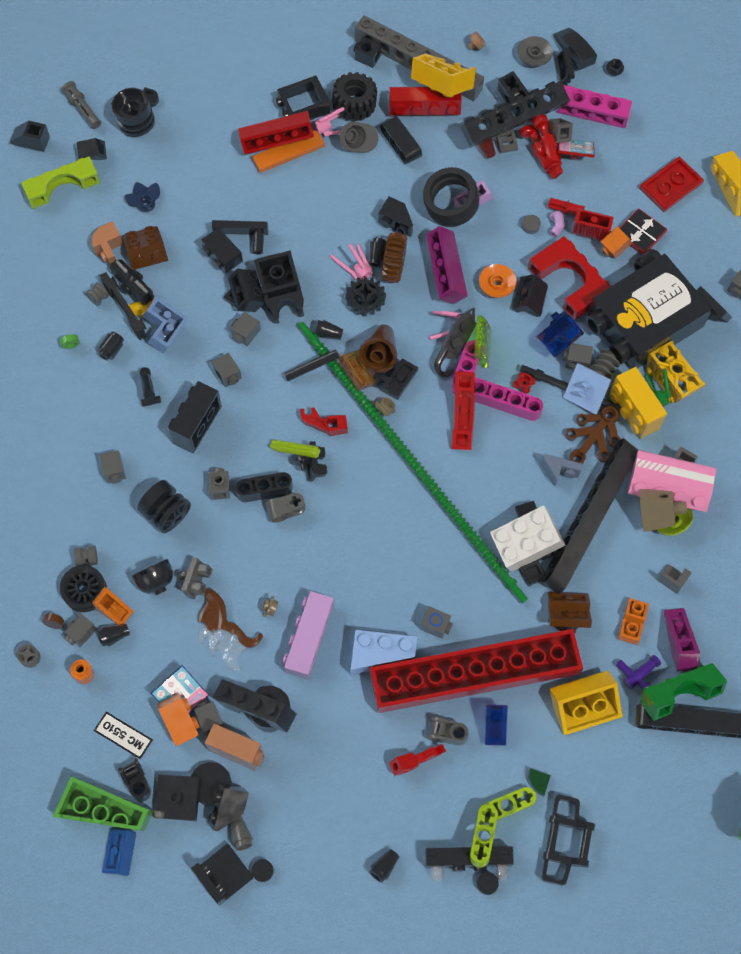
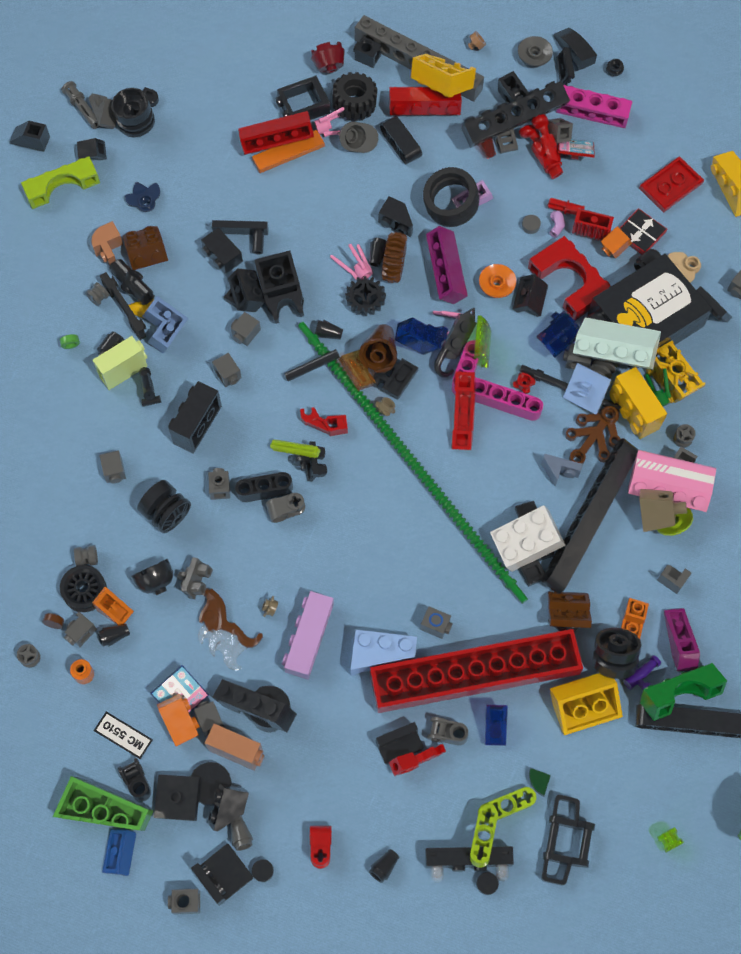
(103, 110): none -> dark grey slope
(120, 362): none -> yellowish green brick
(194, 901): none -> dark grey brick
(320, 843): none -> red piece
(328, 57): none -> dark red cone
(399, 742): none -> black panel
(420, 336): none -> clear blue hinge
(616, 653): none -> black wheel
(617, 343): none -> light aqua slope
(670, 839): none -> clear neon green wheel
(682, 262): none -> tan plate
(685, 431): none -> dark grey wheel

